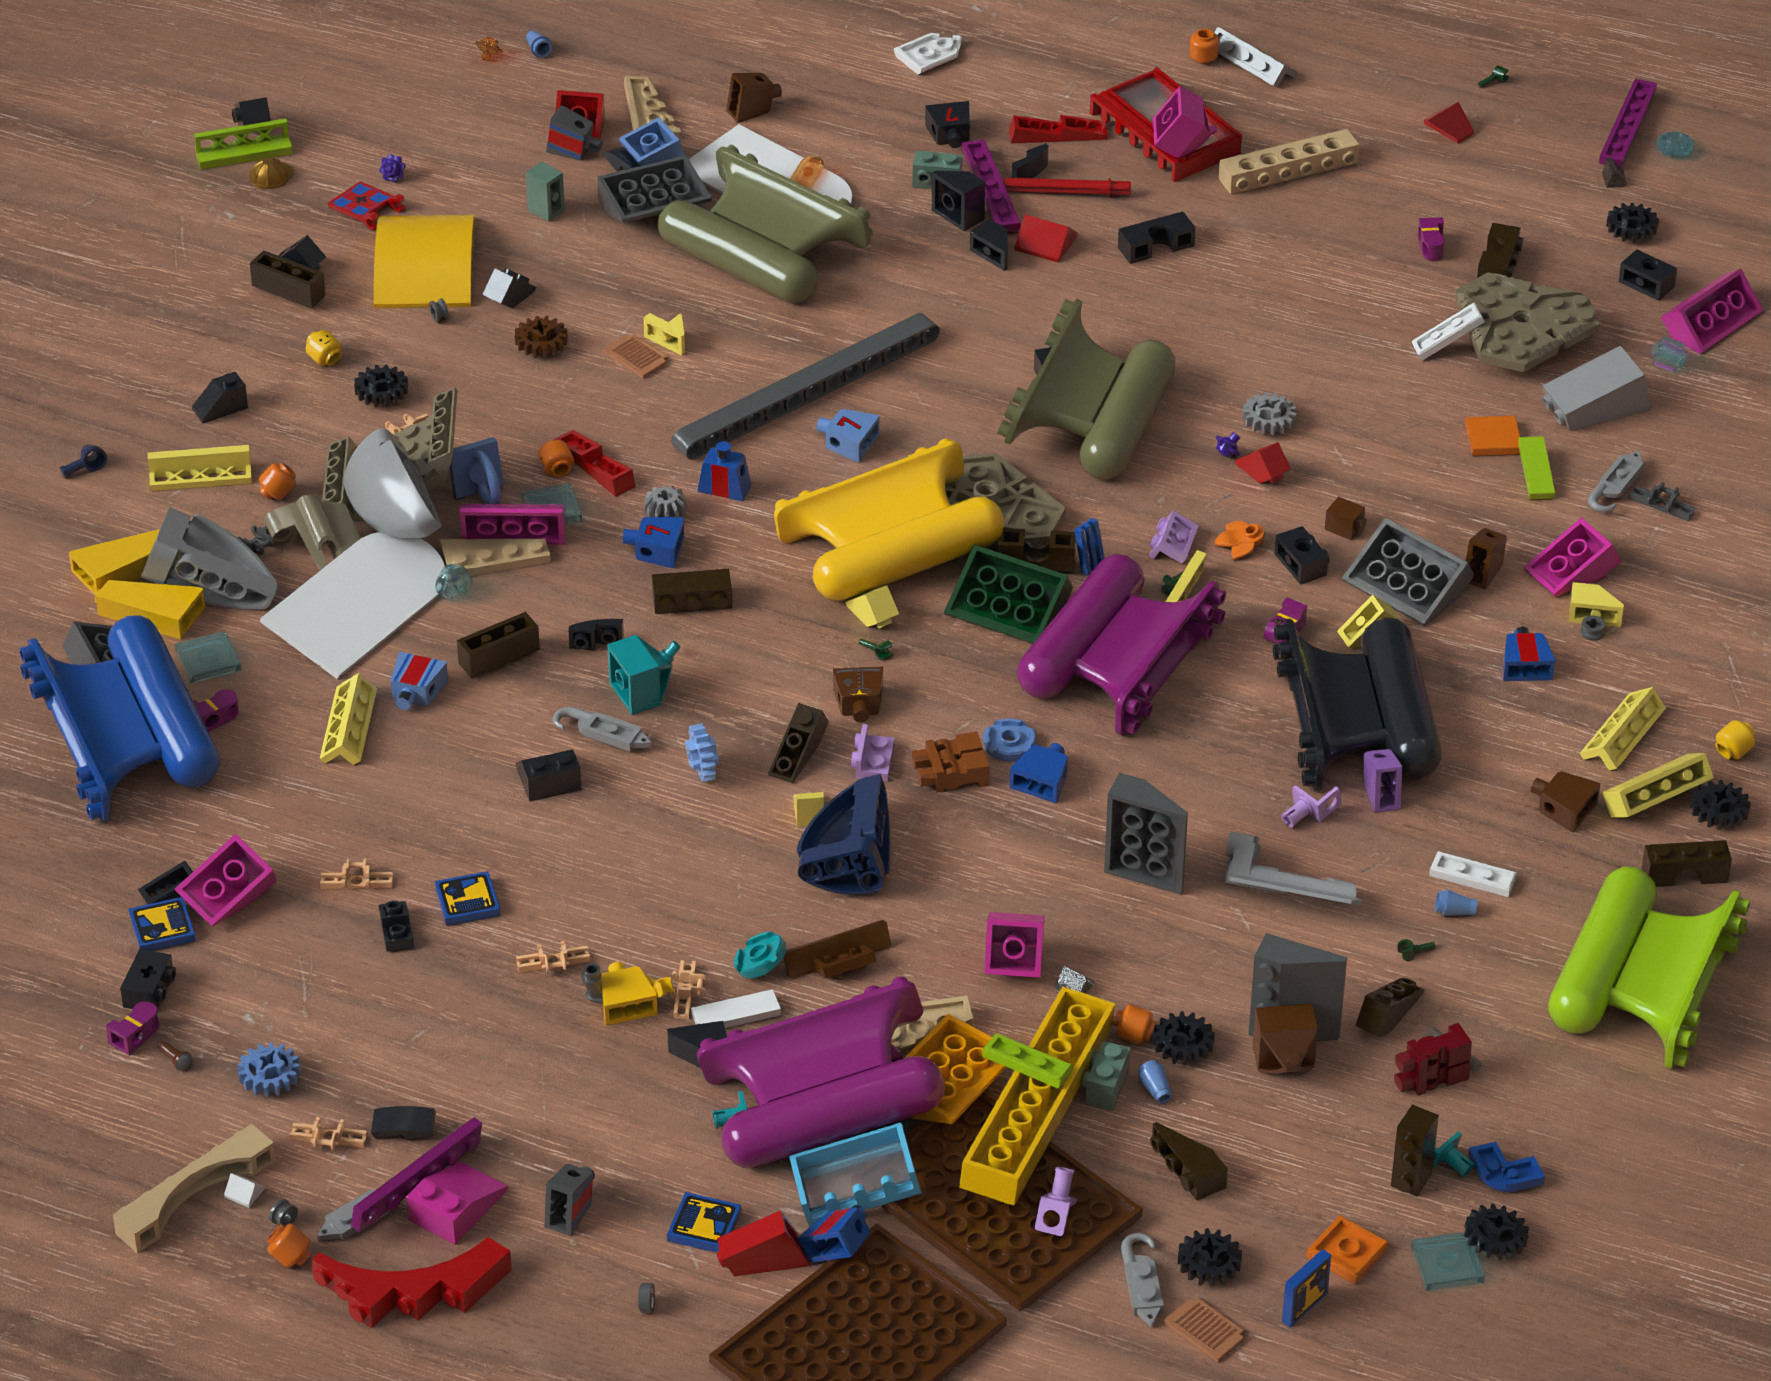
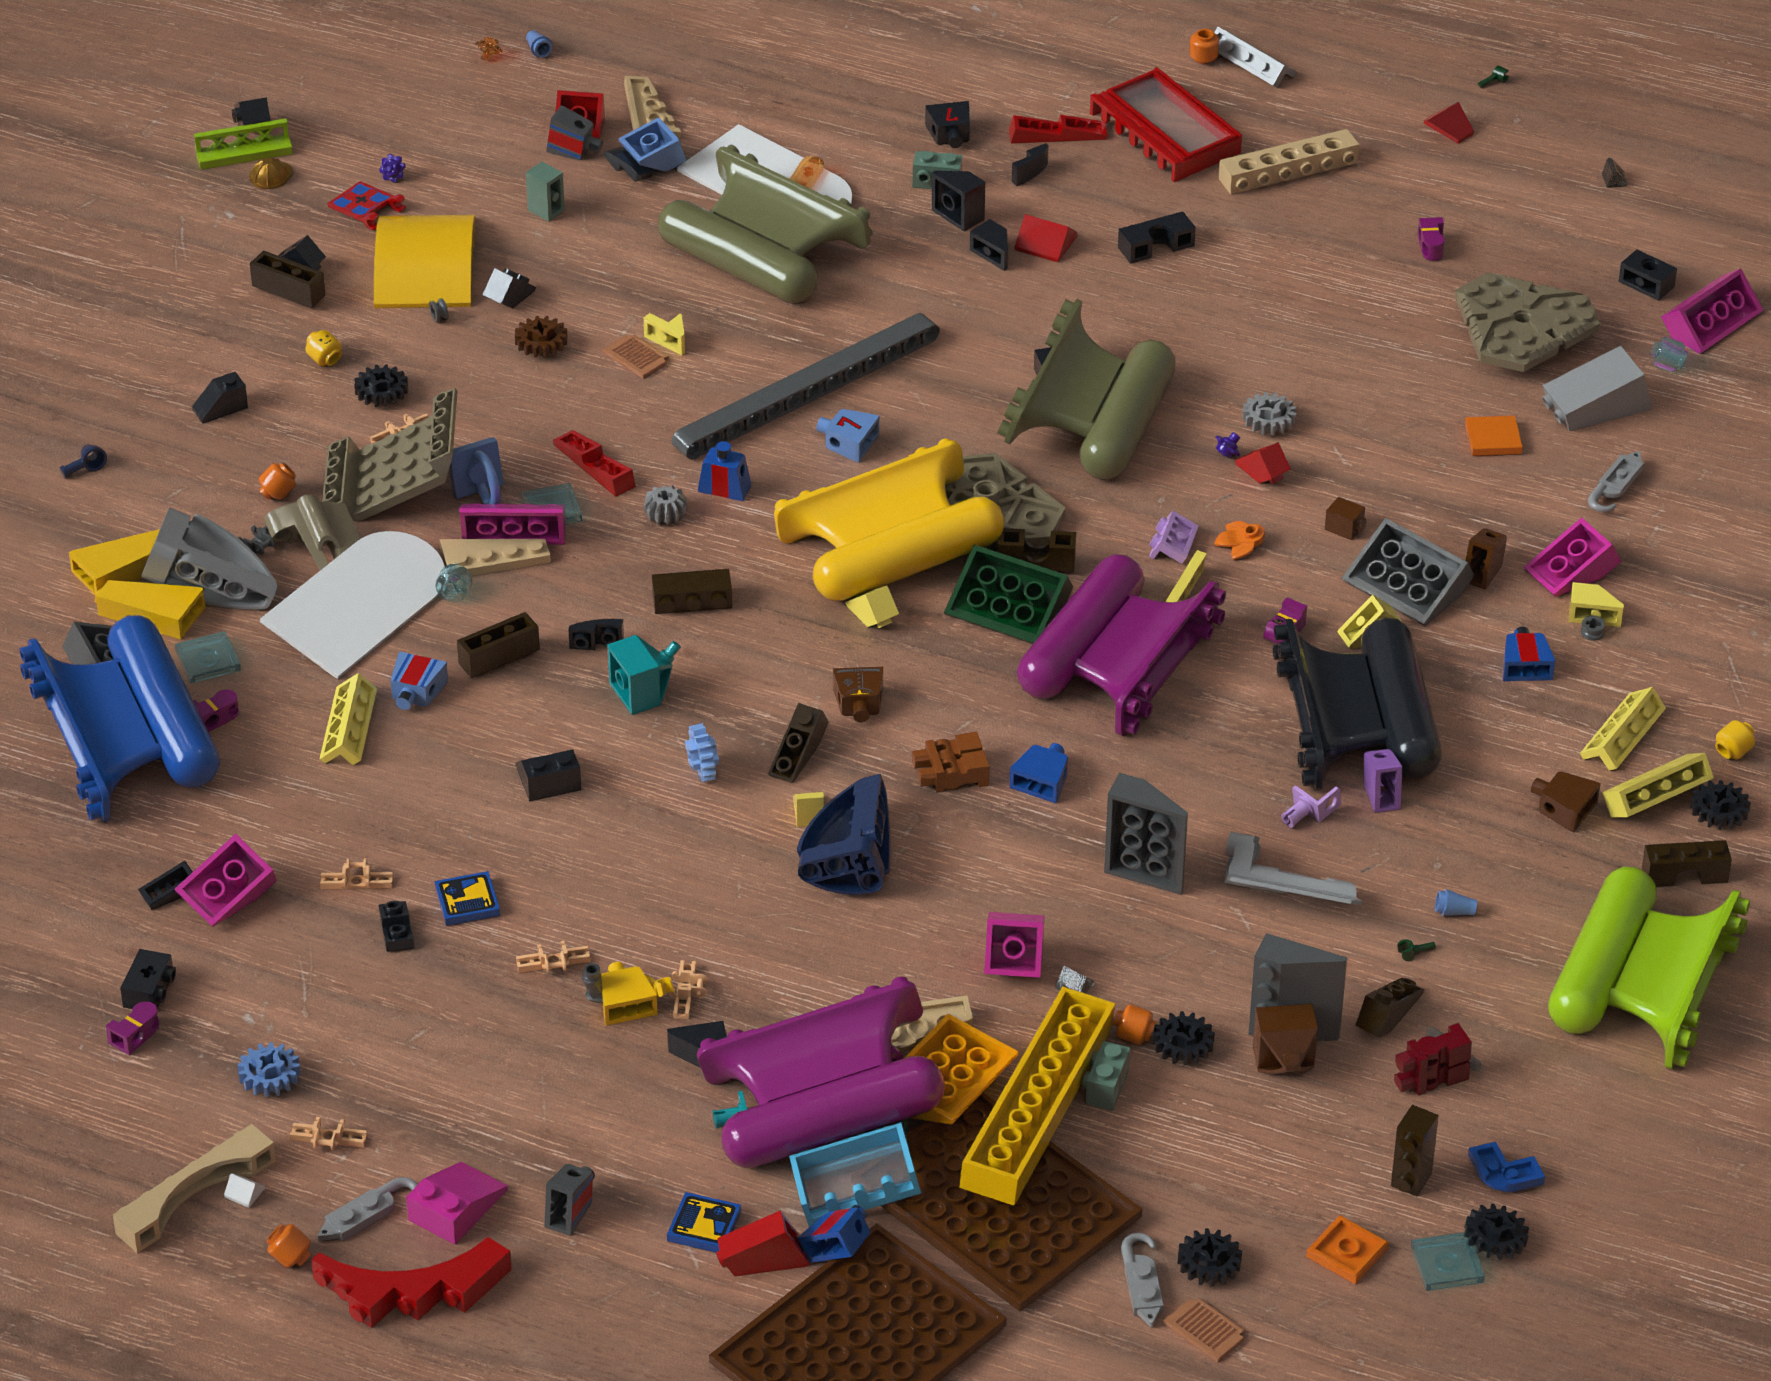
(162, 924): tile -> none
(180, 1059): piece -> none
(199, 464): light yellow fence -> none
(283, 1213): dark grey bush -> none
(389, 488): light grey panel -> none
(398, 1187): magenta plate -> none
(409, 1121): black slope -> none
(556, 458): orange head -> none
(604, 728): light grey plate -> none
(646, 1297): dark grey tile -> none
(649, 188): dark grey slope -> none
(657, 540): blue torso -> none
(739, 1009): white tile -> none
(750, 95): reddish brown torso -> none
(760, 955): teal tile -> none
(839, 952): reddish brown bracket -> none
(873, 754): lavender bracket -> none
(881, 650): dark green hand -> none
(928, 51): white tile -> none
(996, 196): magenta plate -> none
(1008, 728): medium blue tile -> none
(1027, 1060): lime tile -> none
(1058, 1201): lavender bracket -> none
(1068, 186): red axle -> none
(1090, 545): blue tile -> none
(1155, 1080): medium blue cone -> none
(1170, 582): dark green hand -> none
(1182, 124): dark pink piece -> none
(1193, 1163): dark brown slope -> none
(1301, 555): black brick -> none
(1306, 1288): tile -> none
(1448, 331): white tile -> none
(1454, 1158): teal bracket -> none
(1473, 874): white tile -> none
(1501, 250): dark brown arch -> none
(1536, 468): lime tile -> none
(1628, 121): magenta plate -> none
(1632, 222): black gear -> none
(1669, 142): clear light blue gear -> none
(1672, 506): dark grey piece -> none

